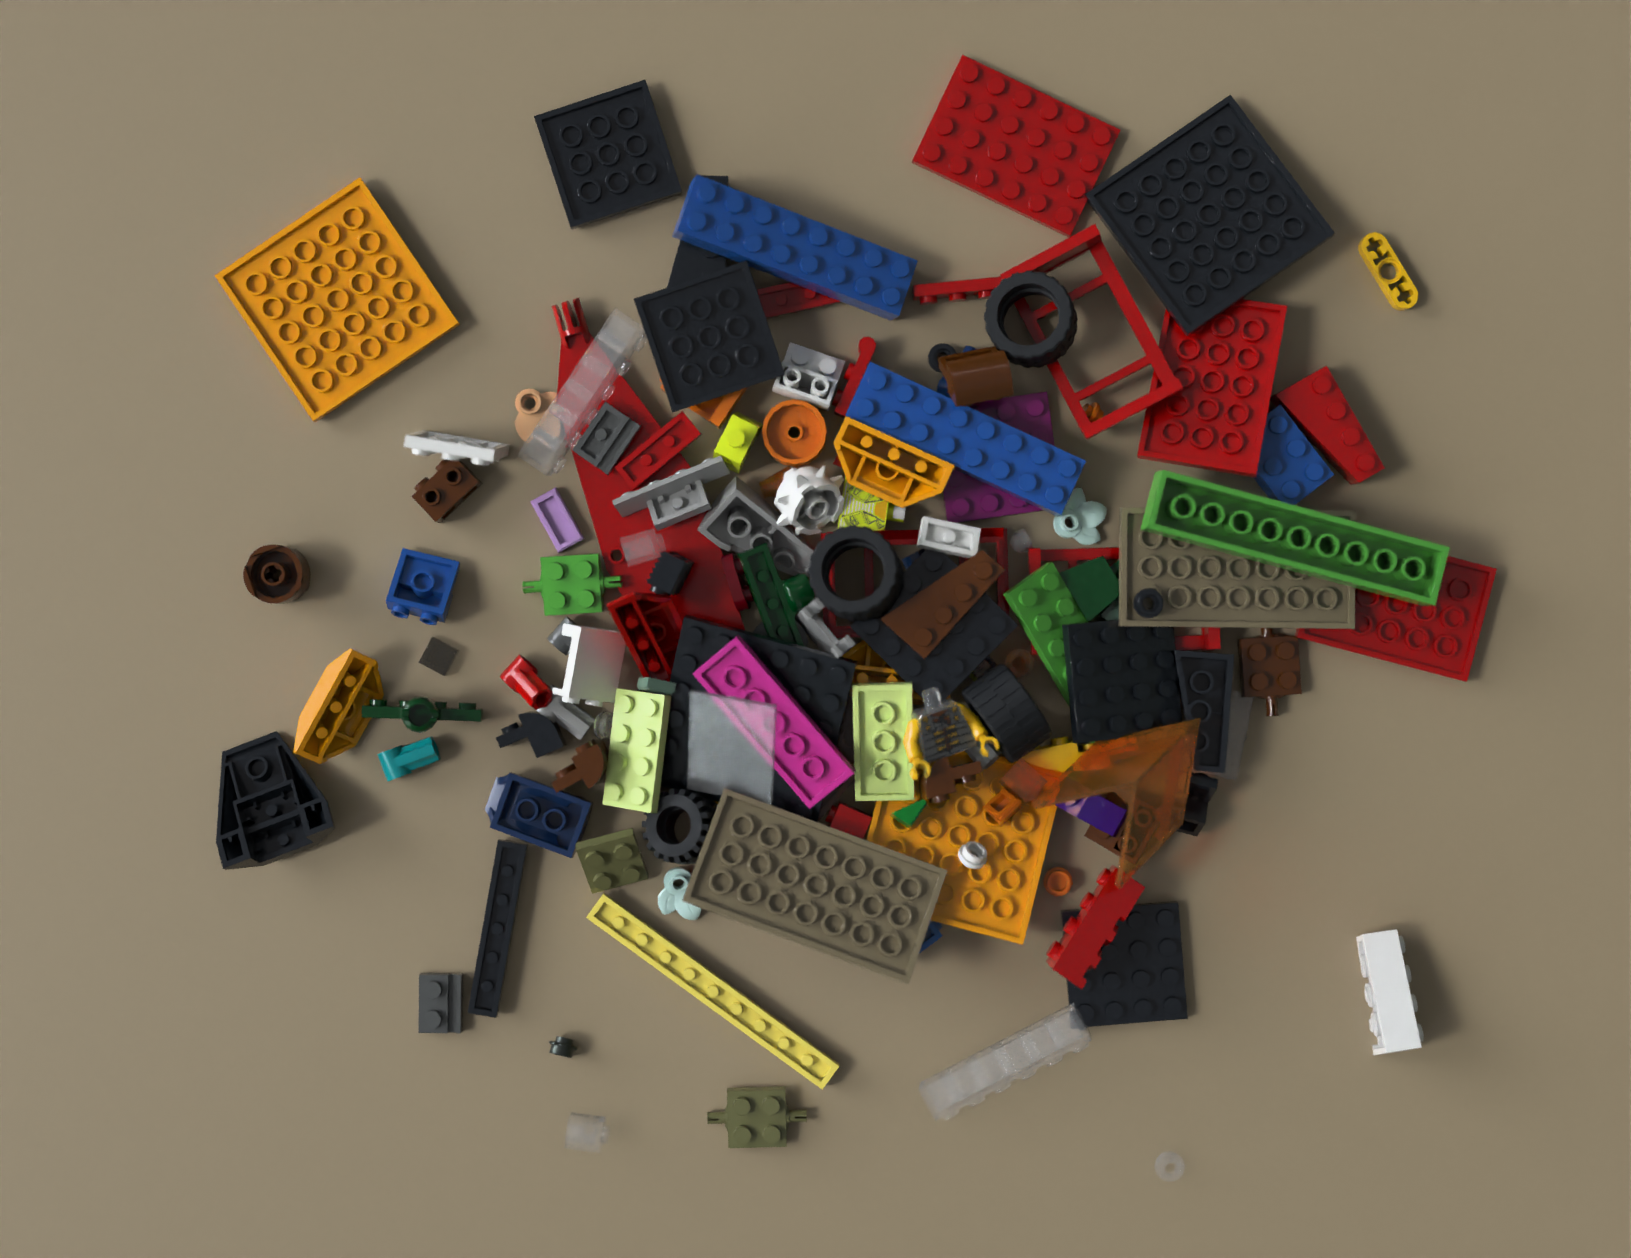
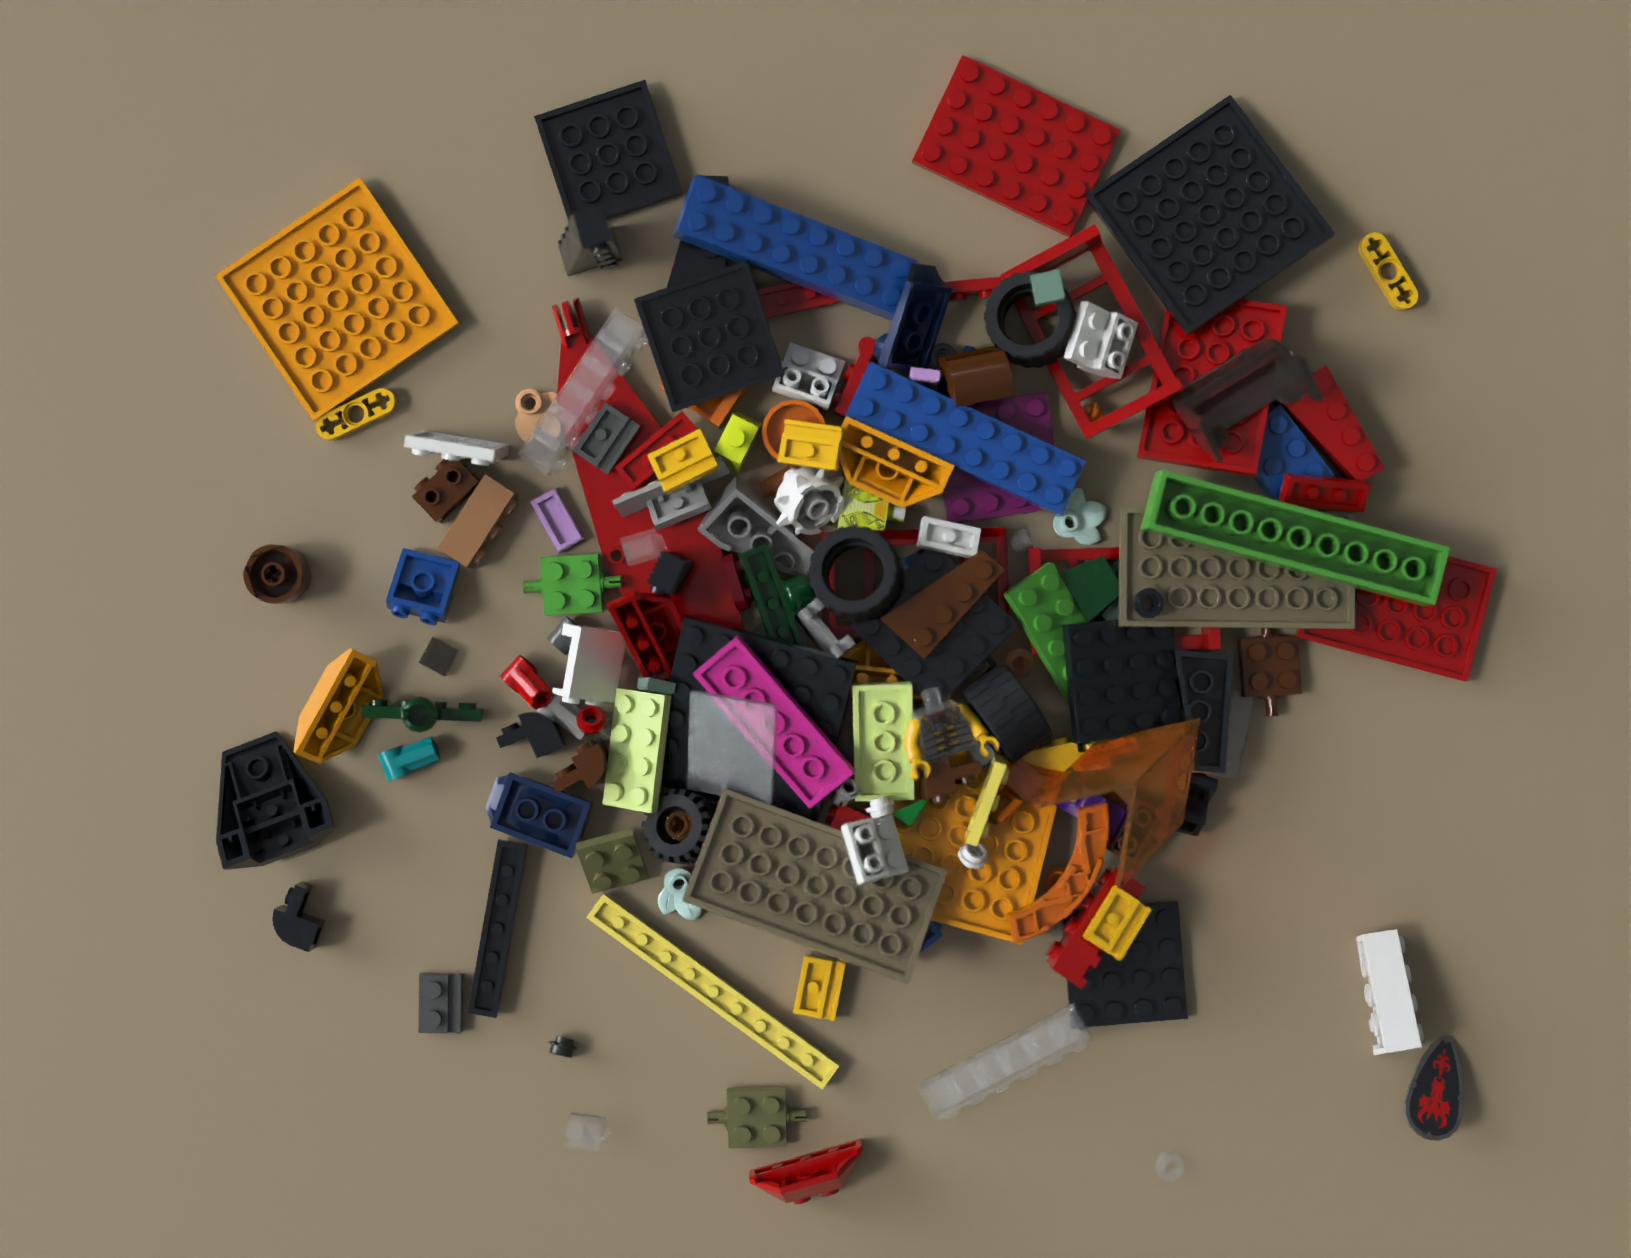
(295, 926): none -> black brick
(372, 398): none -> yellow beam
(479, 522): none -> medium nougat brick
(589, 242): none -> black wedge
(591, 712): none -> red plate
(678, 825): none -> clear orange cone
(683, 461): none -> yellow plate
(809, 1174): none -> red wedge
(811, 445): none -> yellow plate
(819, 987): none -> yellow plate
(845, 796): none -> light grey pin
(874, 849): none -> white brick
(880, 807): none -> white plate
(915, 320): none -> dark blue slope
(924, 377): none -> lavender tile
(987, 800): none -> light yellow plate
(1047, 287): none -> sand green tile
(1074, 882): none -> orange tile
(1100, 340): none -> white brick
(1116, 922): none -> yellow plate
(1239, 389): none -> clear smoke windscreen
(1325, 492): none -> red plate
(1436, 1092): none -> shield

